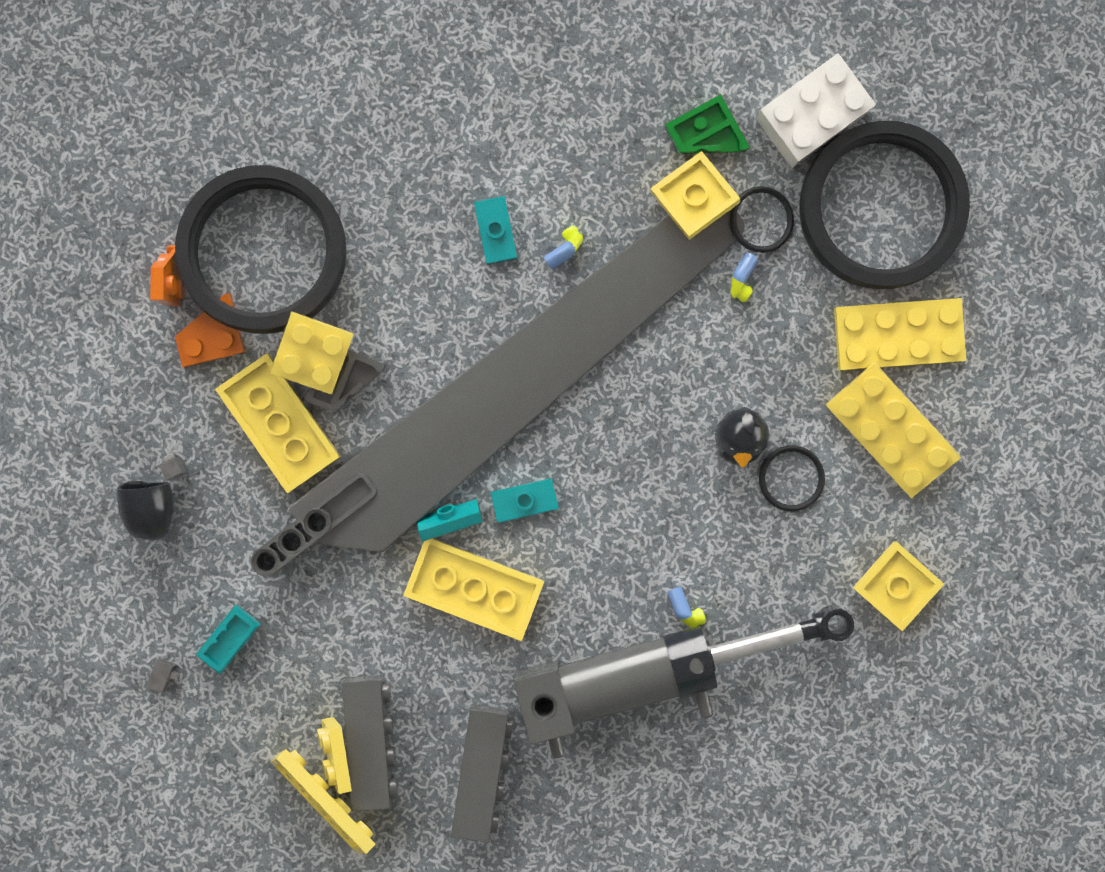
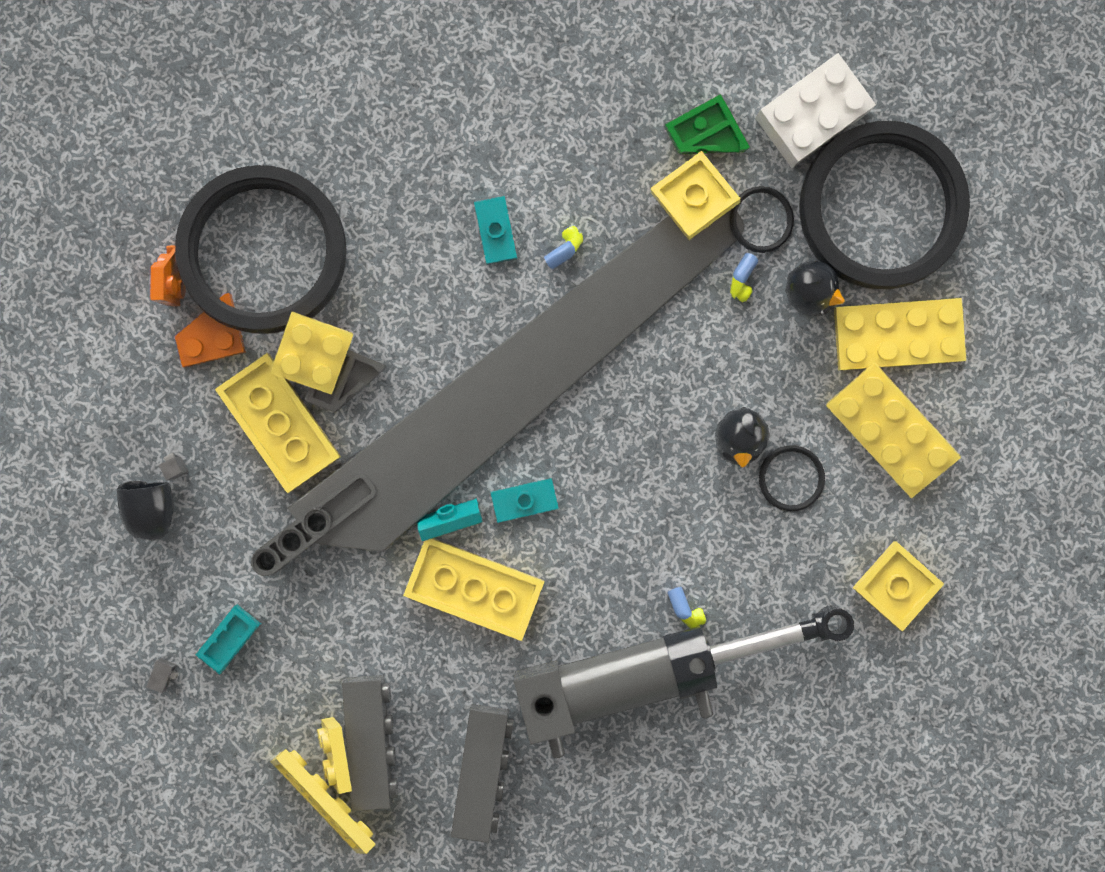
(813, 288): none -> black piece

